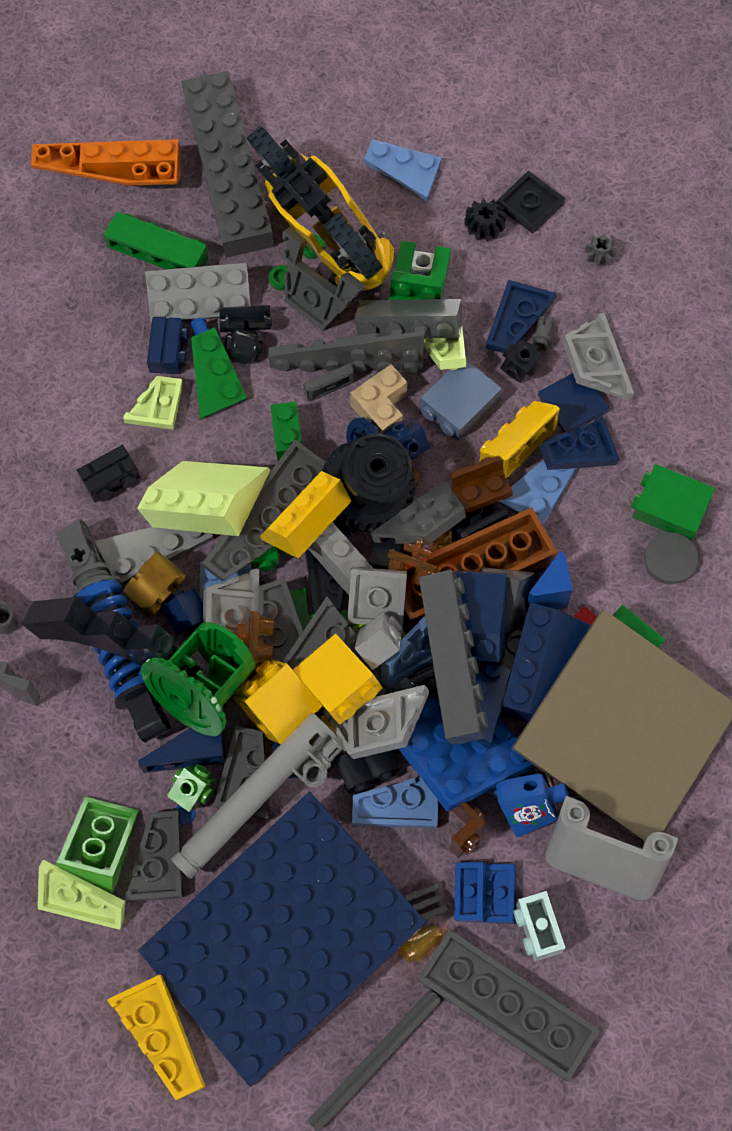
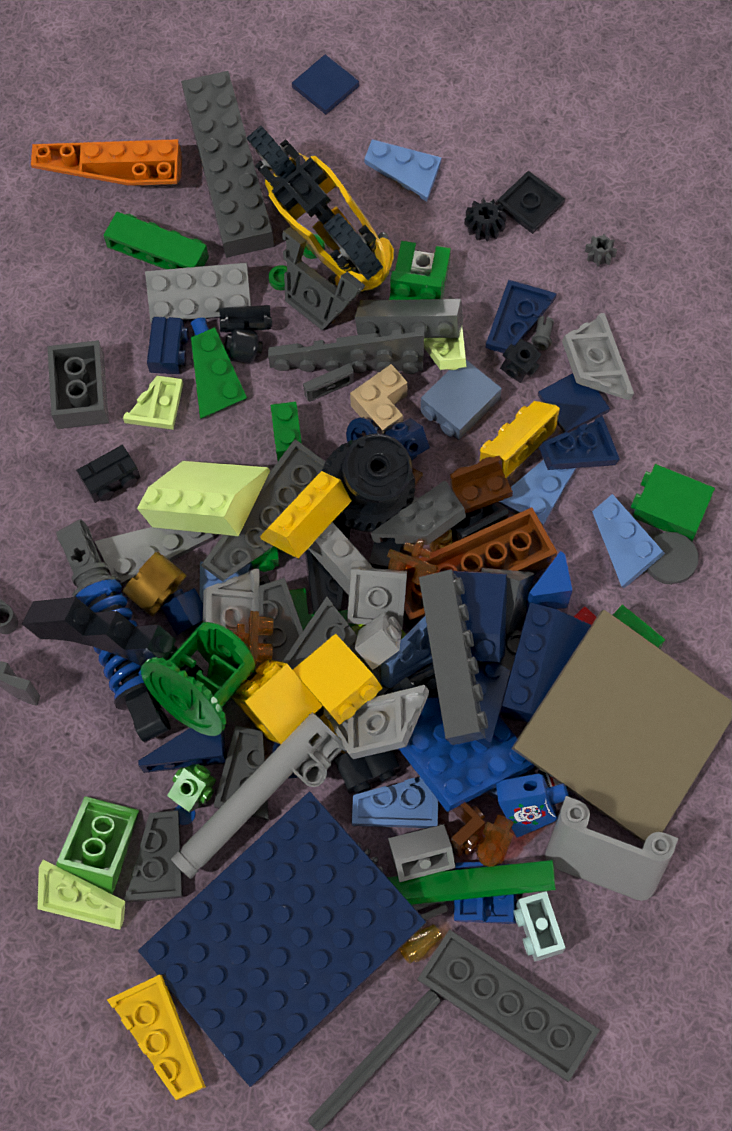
(77, 384): none -> dark grey brick
(325, 84): none -> dark blue tile
(421, 853): none -> light grey brick
(478, 882): none -> green tile
(495, 842): none -> clear orange hips
(626, 541): none -> medium blue wing

